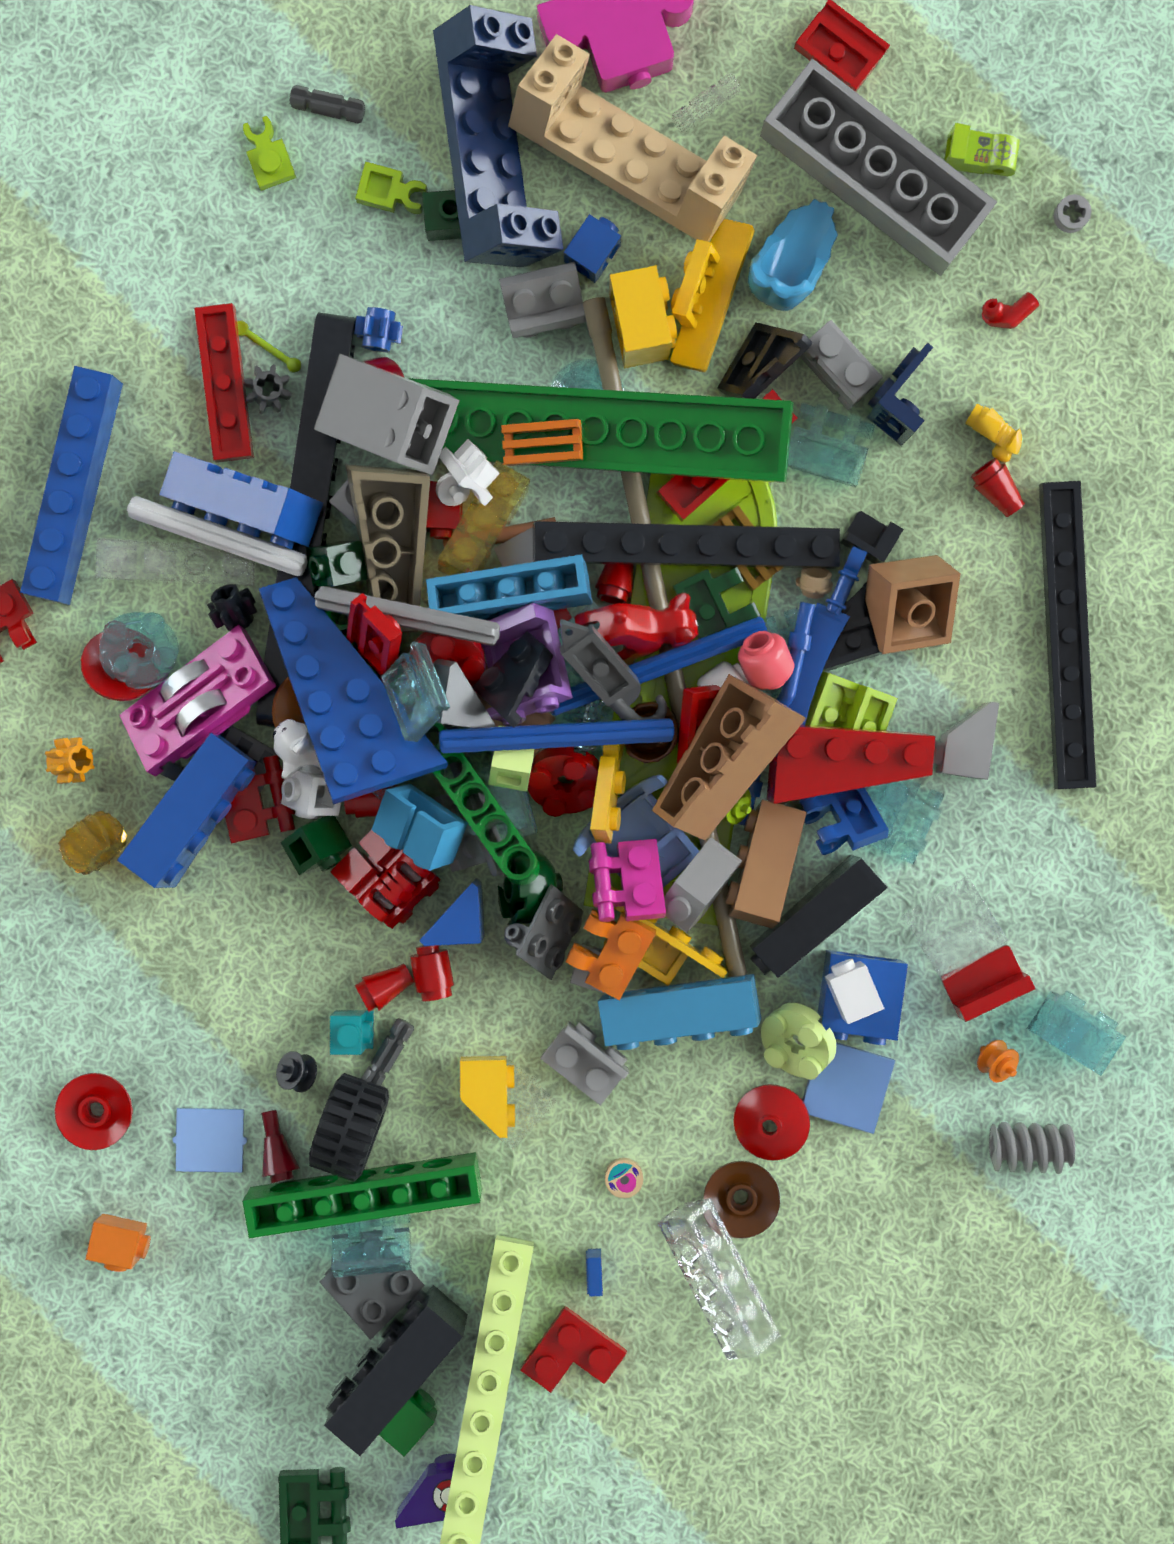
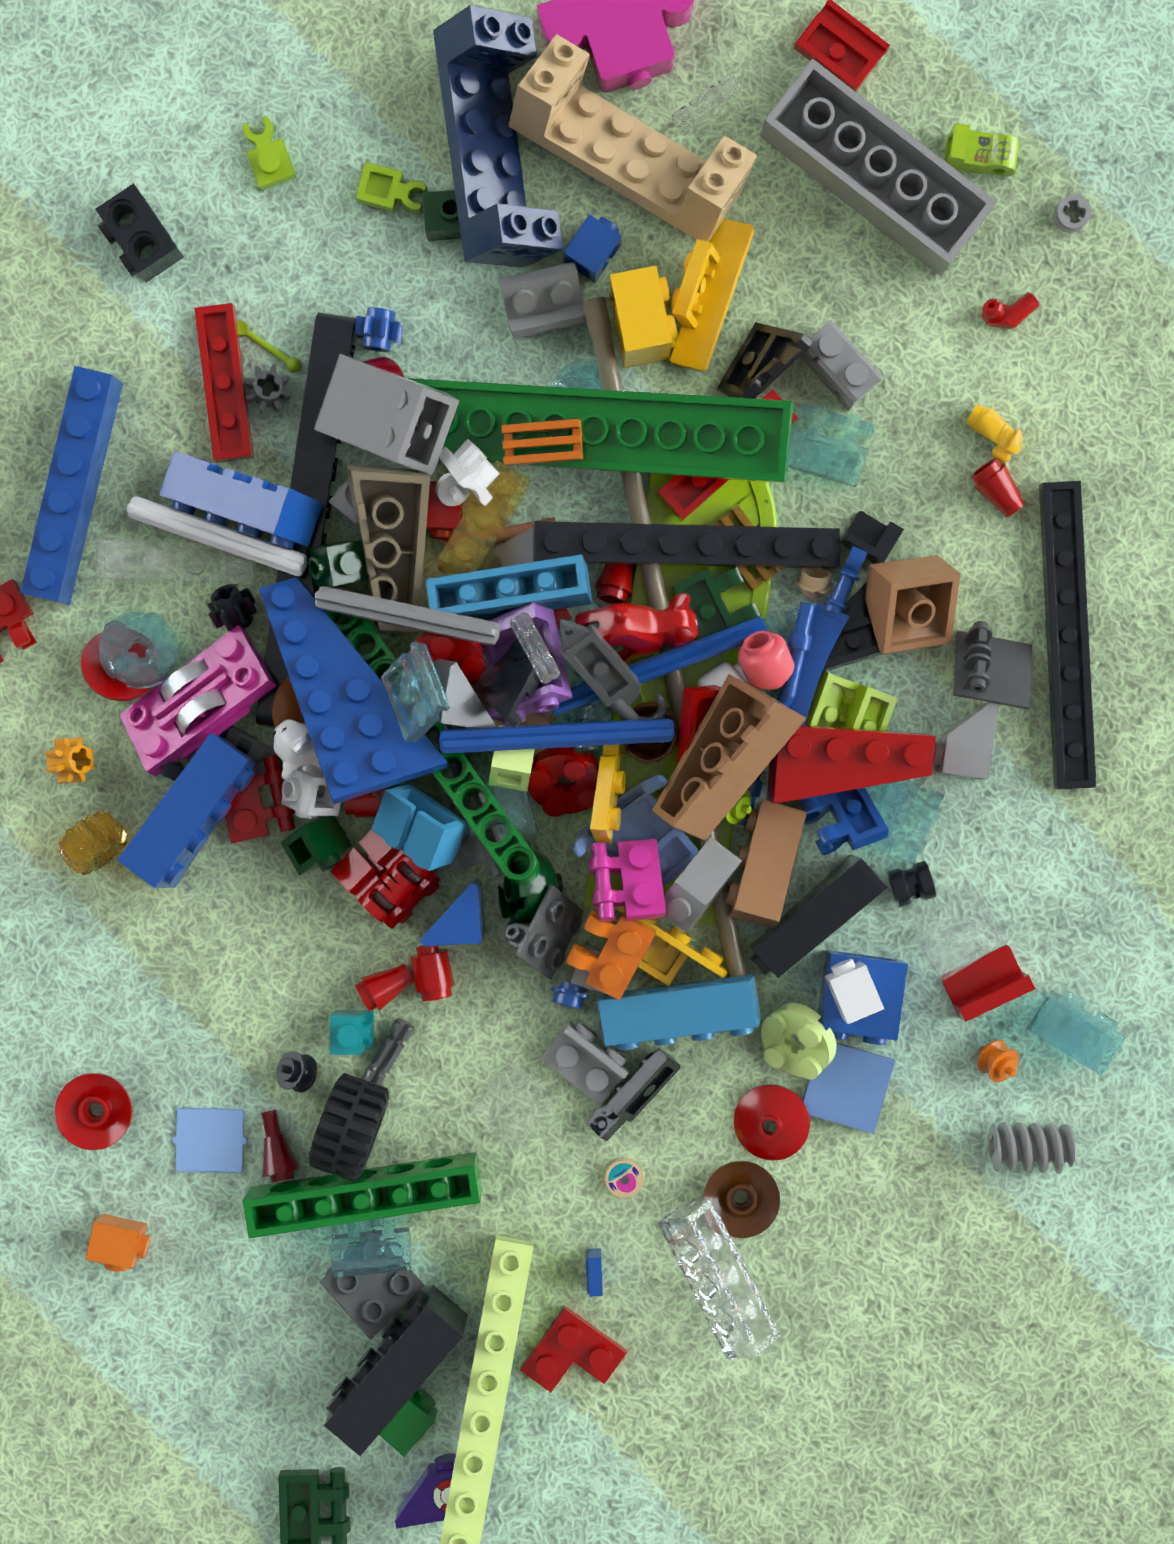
(143, 231): none -> black brick
(327, 104): dark grey axle -> none
(374, 633): red plate -> none
(484, 1090): yellow slope -> none
(534, 647): none -> clear axle
(569, 995): none -> blue plate
(634, 1094): none -> black hinge
(793, 256): dark azure hair -> none
(895, 416): dark blue bracket -> none
(912, 884): none -> black wheel
(992, 668): none -> dark grey hinge

